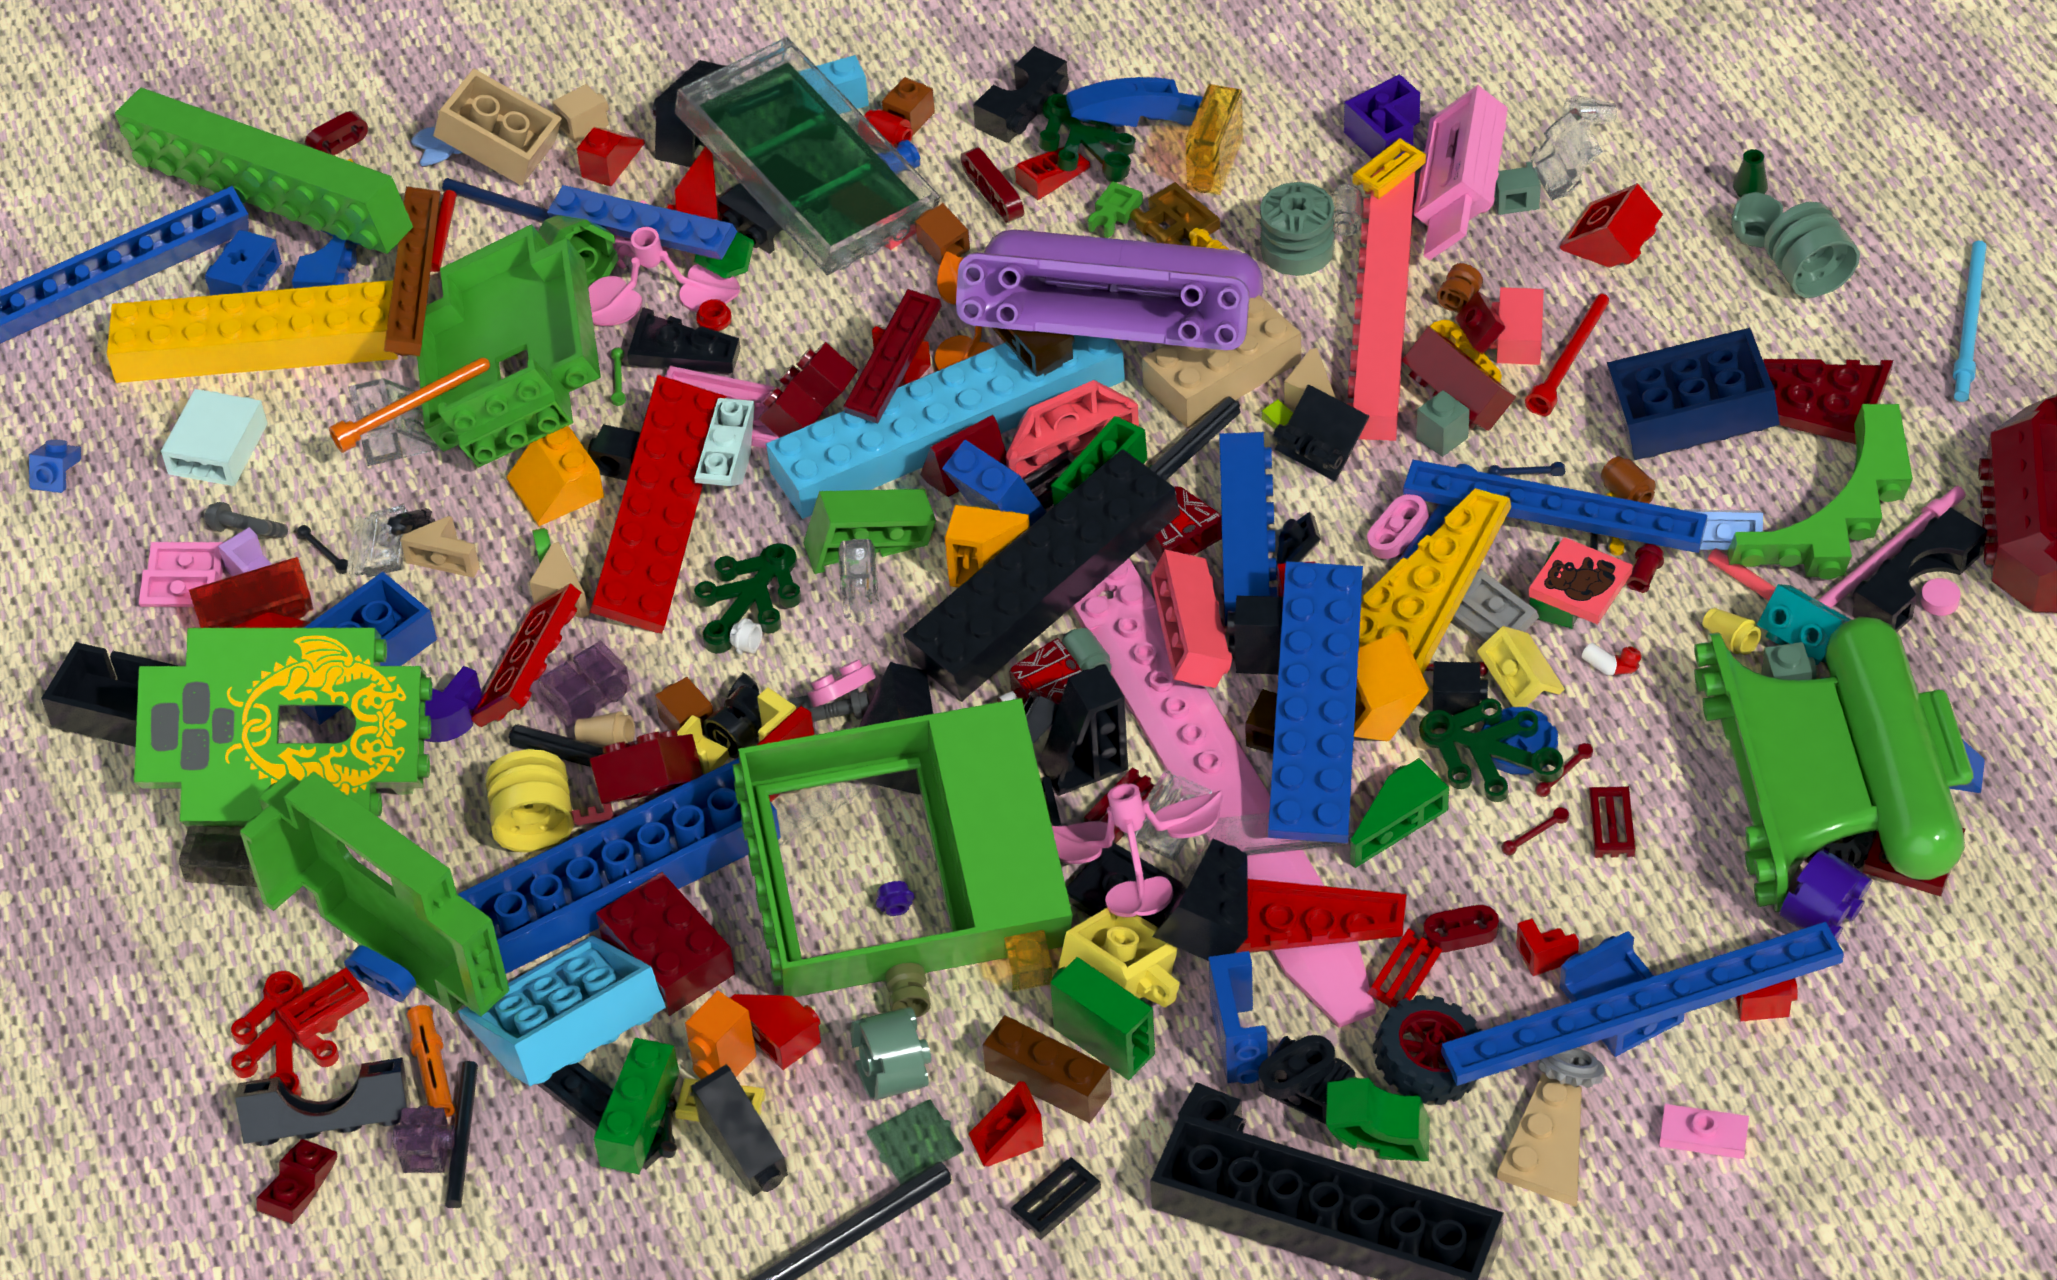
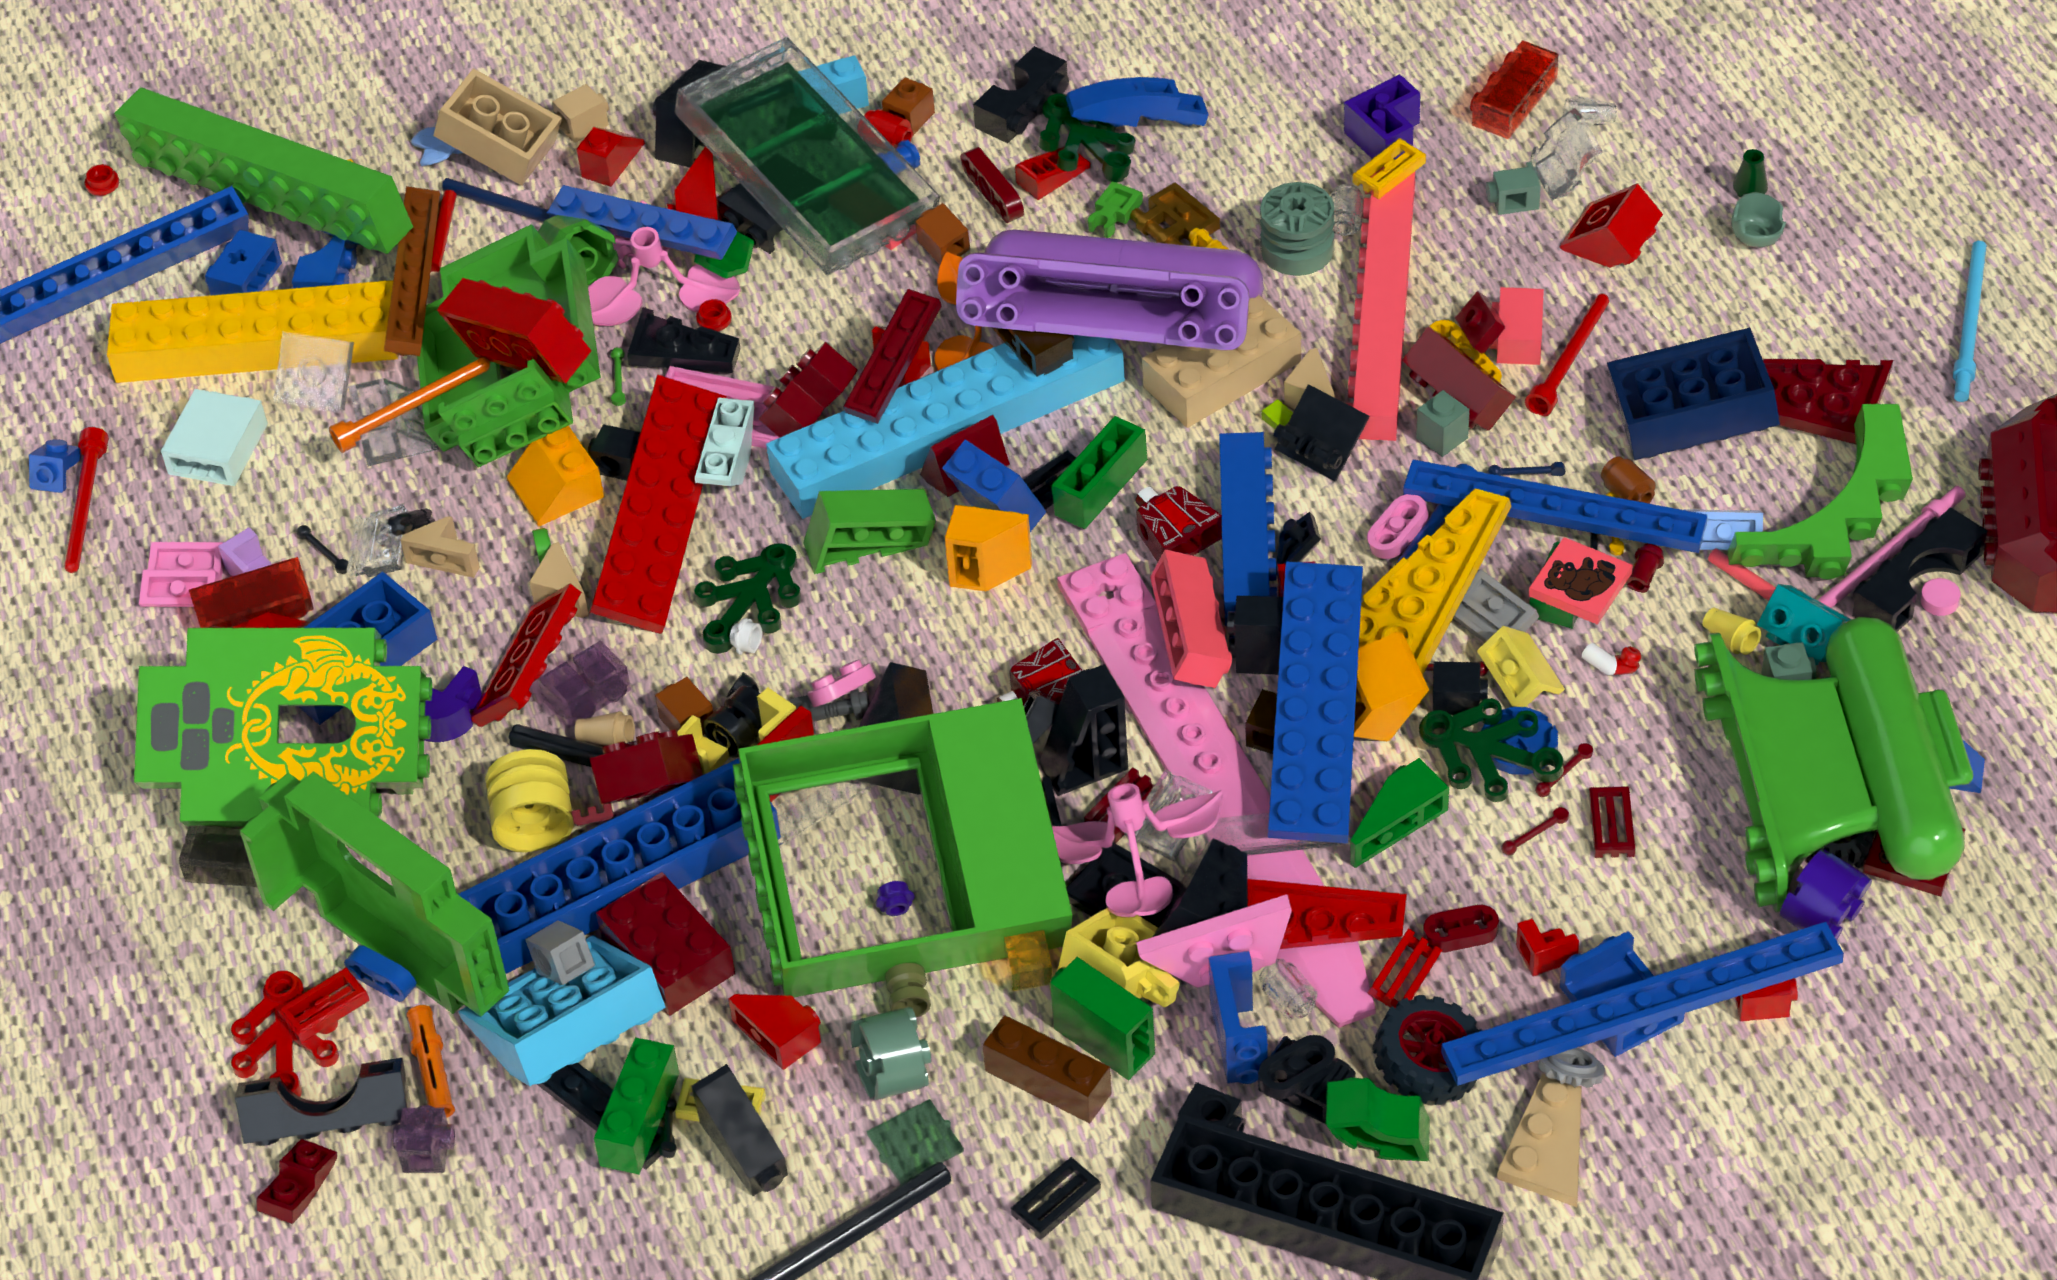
(88, 697): black piece -> none
(93, 444): none -> red piece
(101, 180): none -> red plate
(220, 516): dark grey hinge -> none
(313, 372): none -> clear tile
(338, 133): dark red beam -> none
(462, 1134): black bar -> none
(514, 328): none -> red brick
(560, 952): none -> light grey brick
(720, 1036): orange brick -> none
(859, 581): clear brick -> none
(1009, 1127): red slope -> none
(1041, 574): black brick -> none
(1065, 424): coral wedge -> none
(1086, 649): sand green brick -> none
(1196, 438): black axle -> none
(1214, 139): clear yellow brick -> none
(1250, 929): none -> bright pink wing
(1288, 989): none -> clear brick
(1459, 167): bright pink piece -> none
(1459, 287): dark orange wheel -> none
(1514, 89): none -> clear red brick
(1704, 1131): bright pink plate -> none
(1811, 249): sand green wheel -> none

